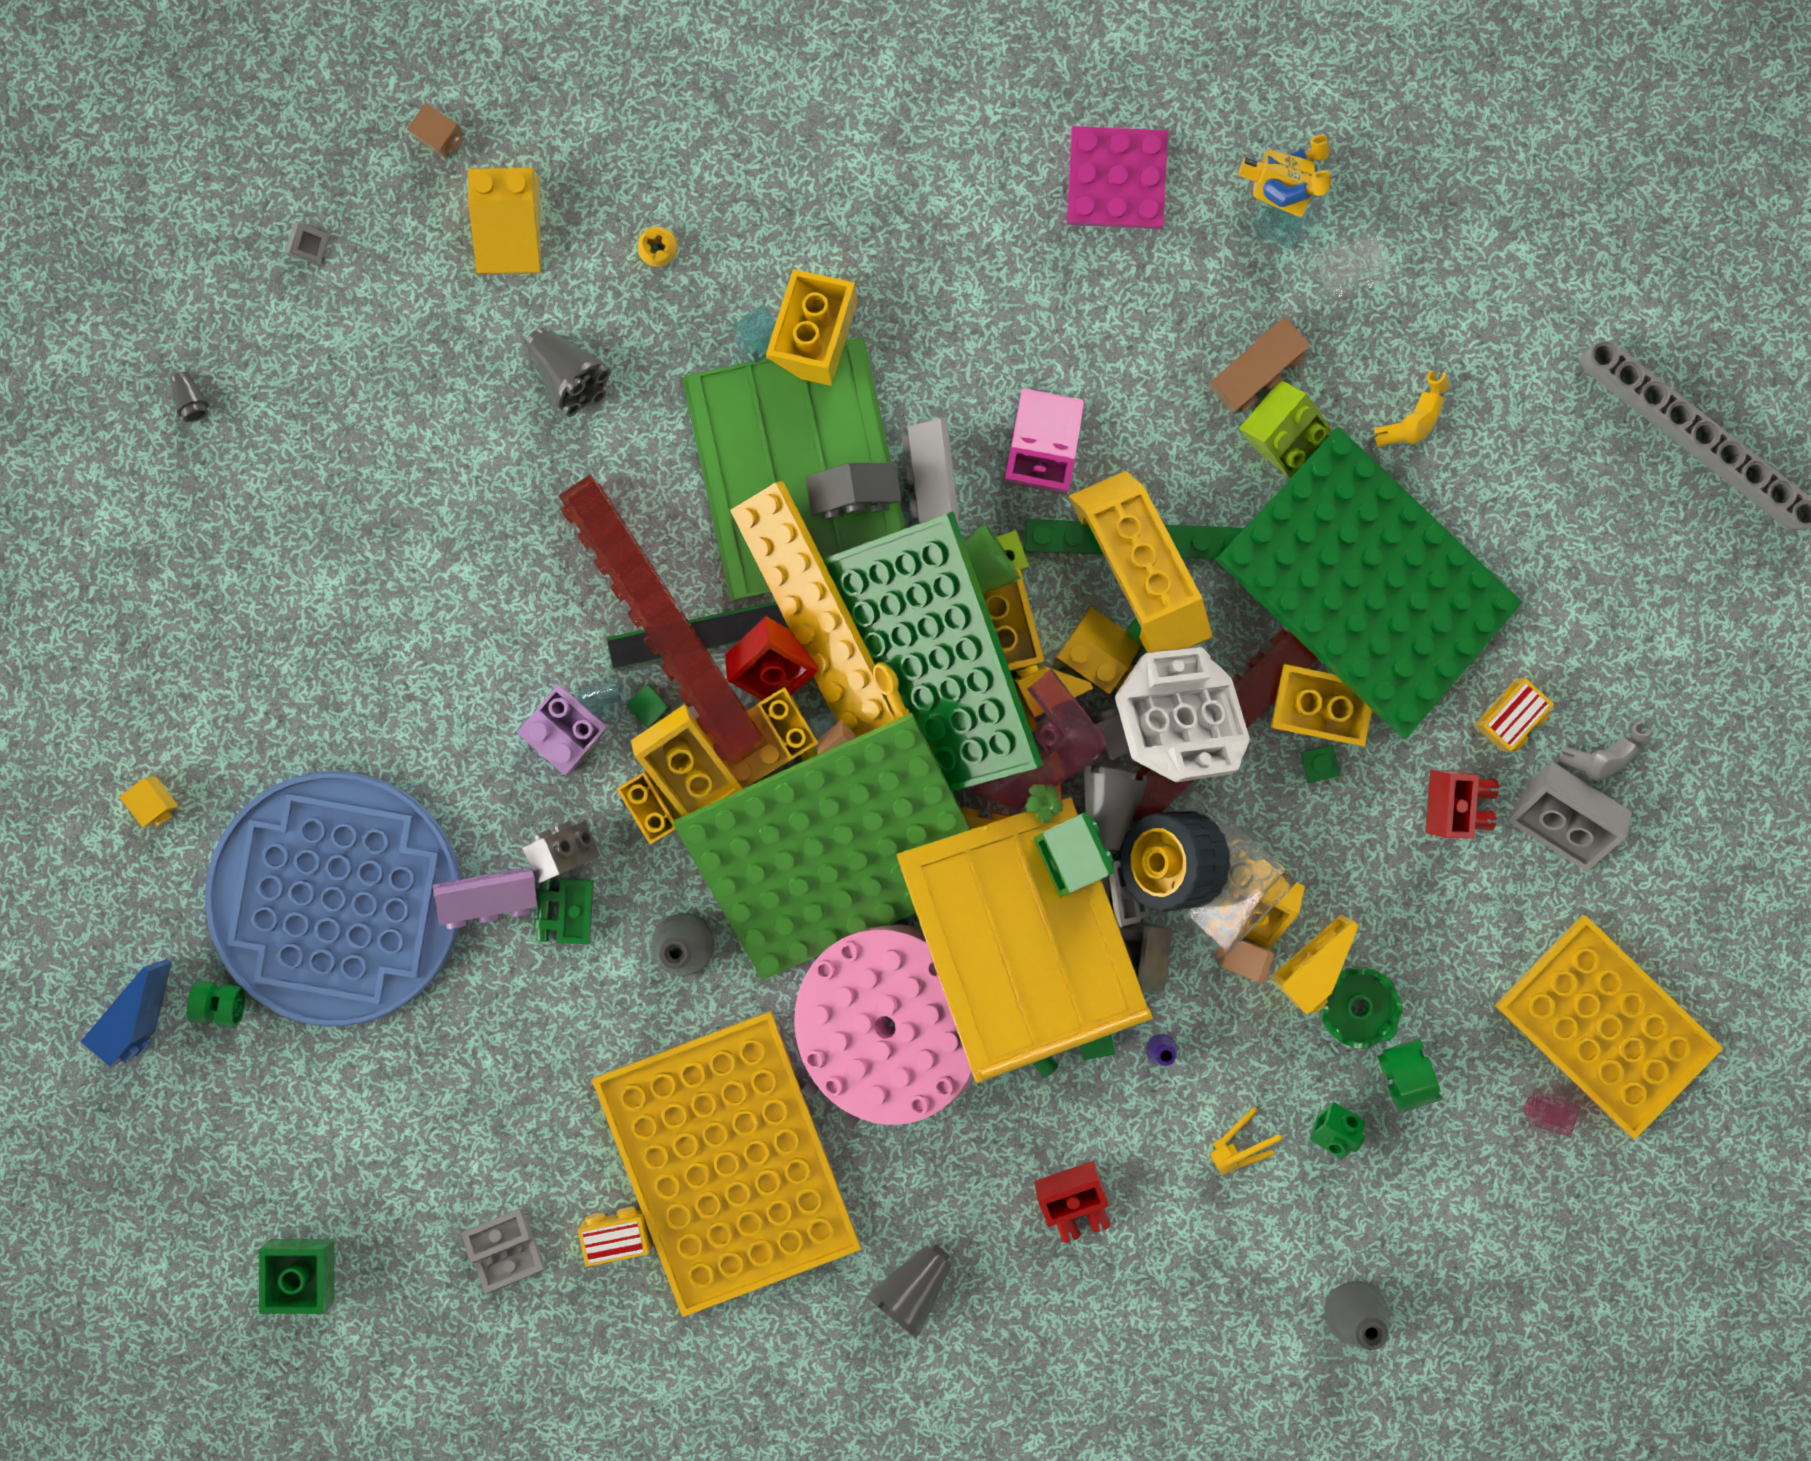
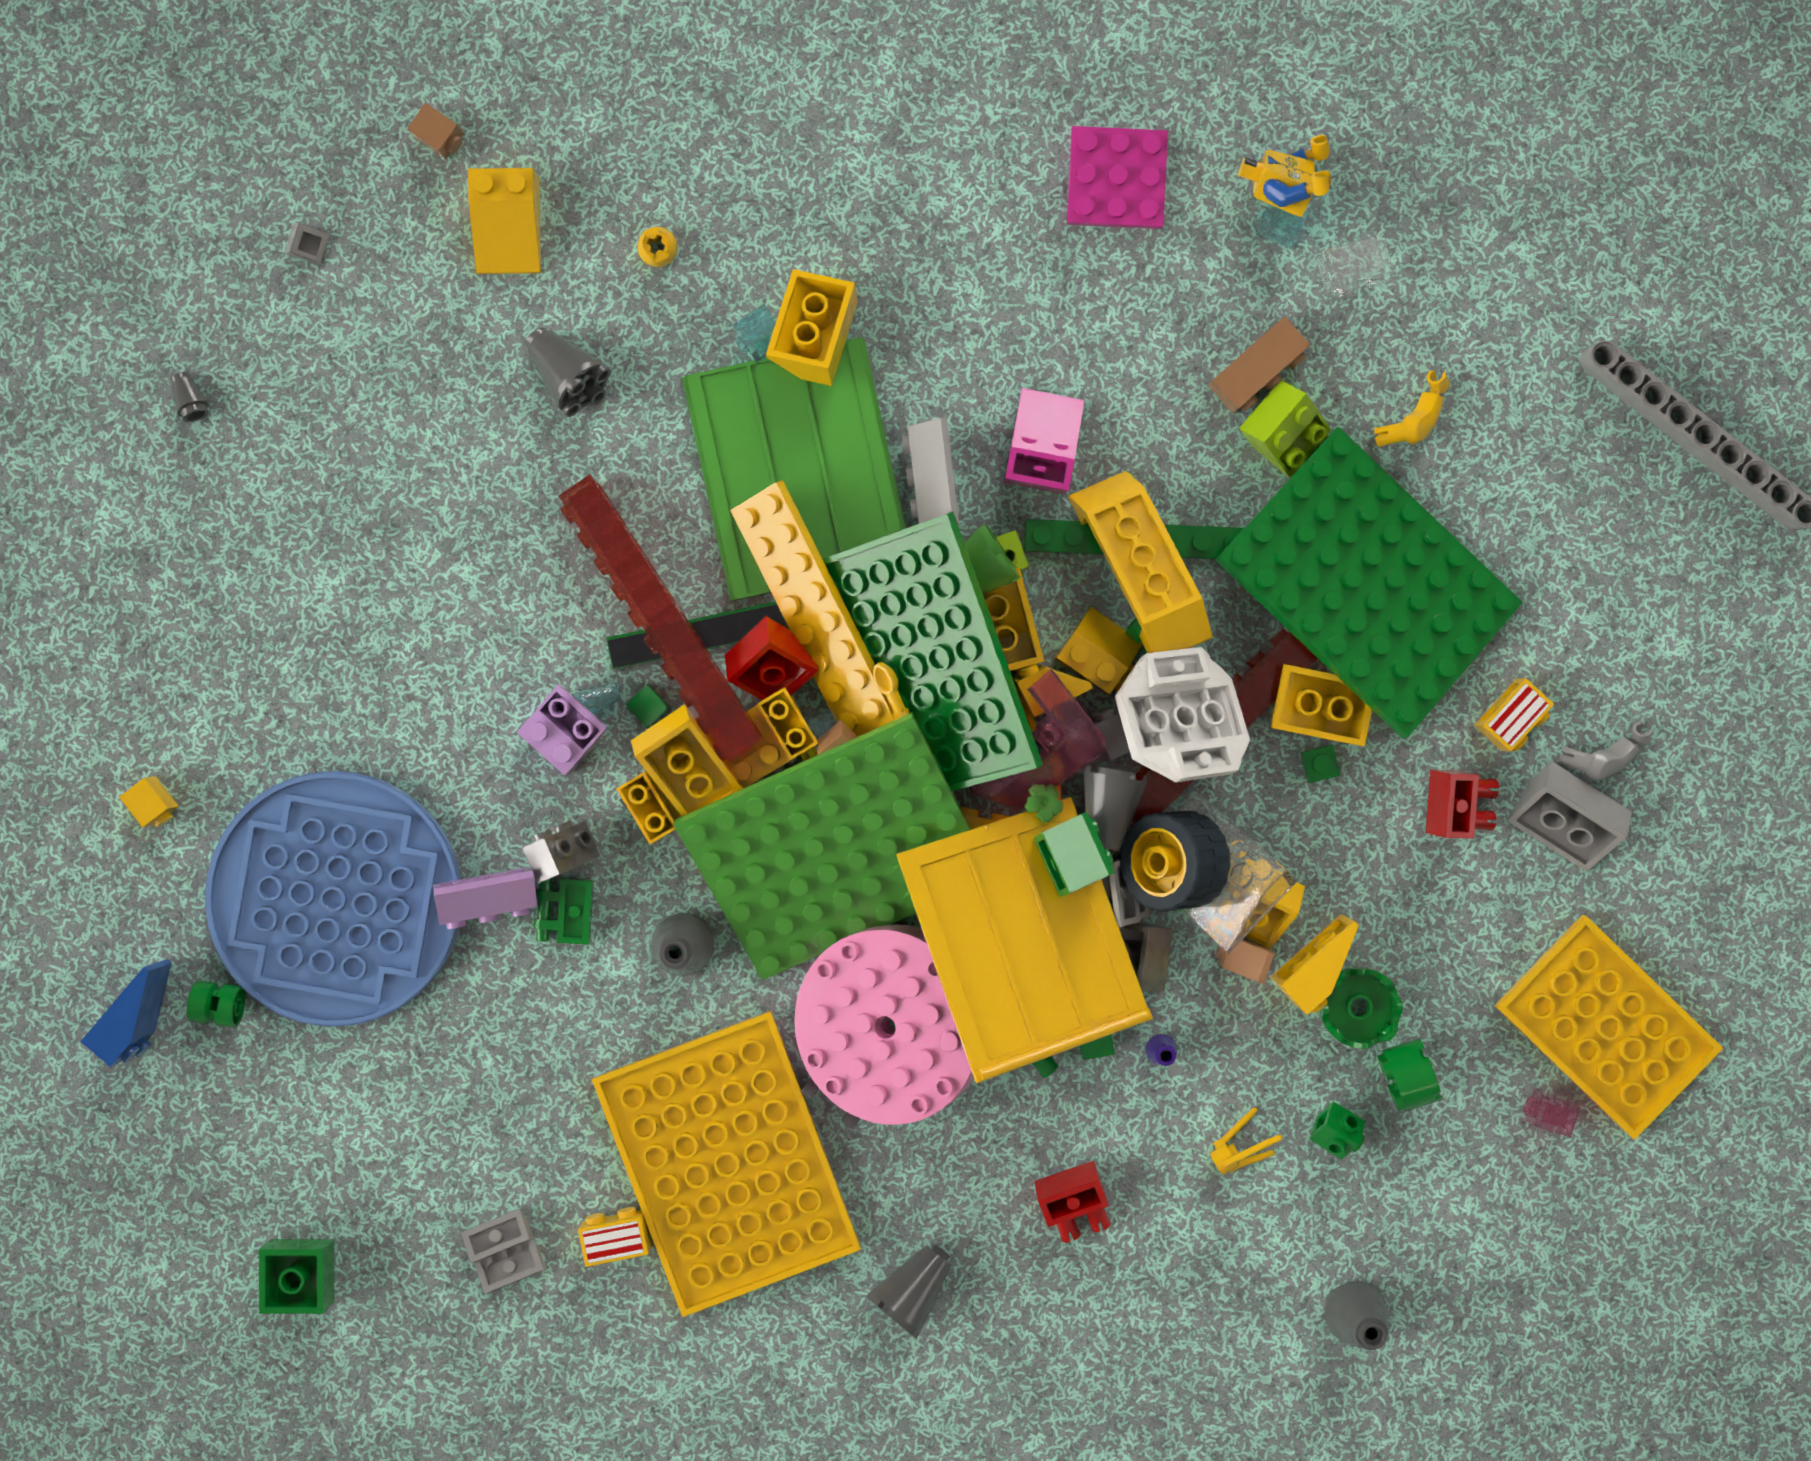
(853, 489): dark grey brick -> none

